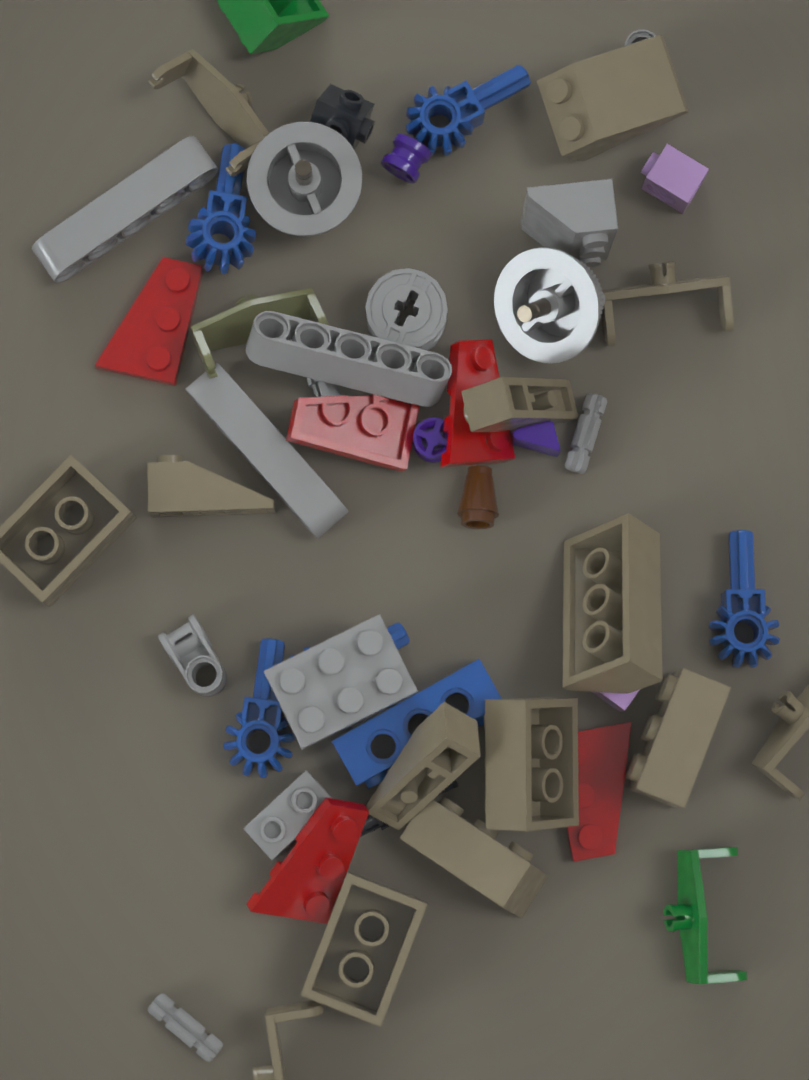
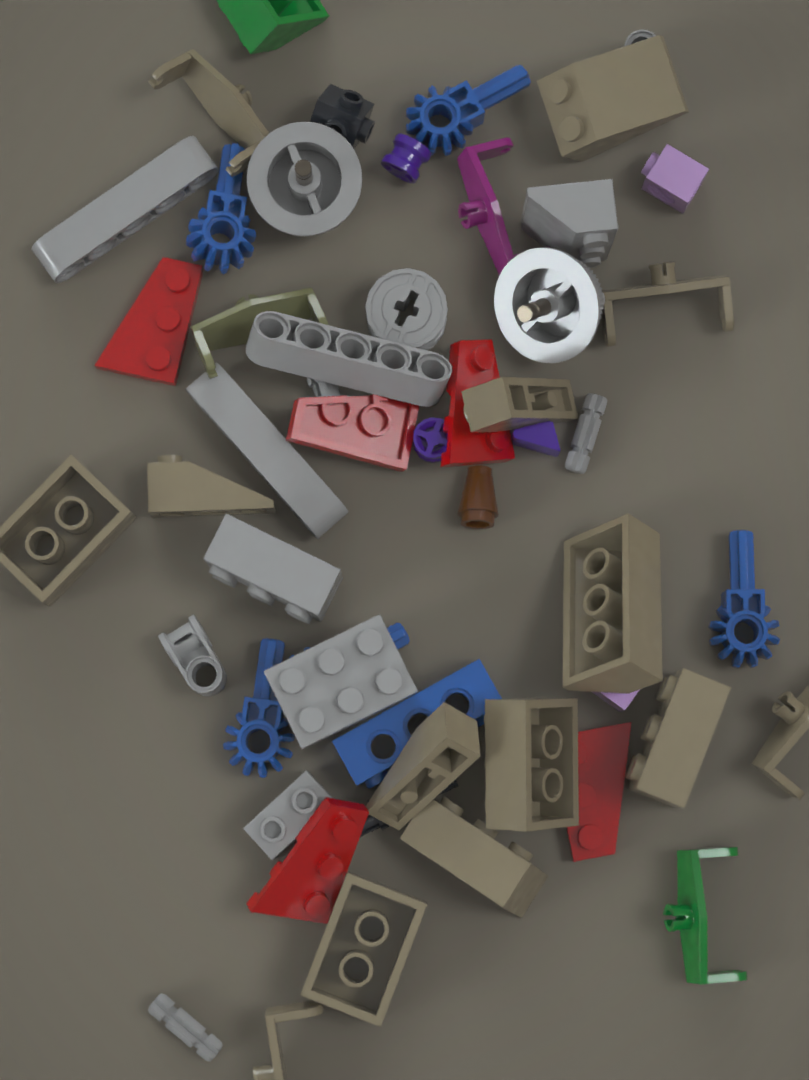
(272, 570): none -> light grey brick
(483, 205): none -> magenta piece

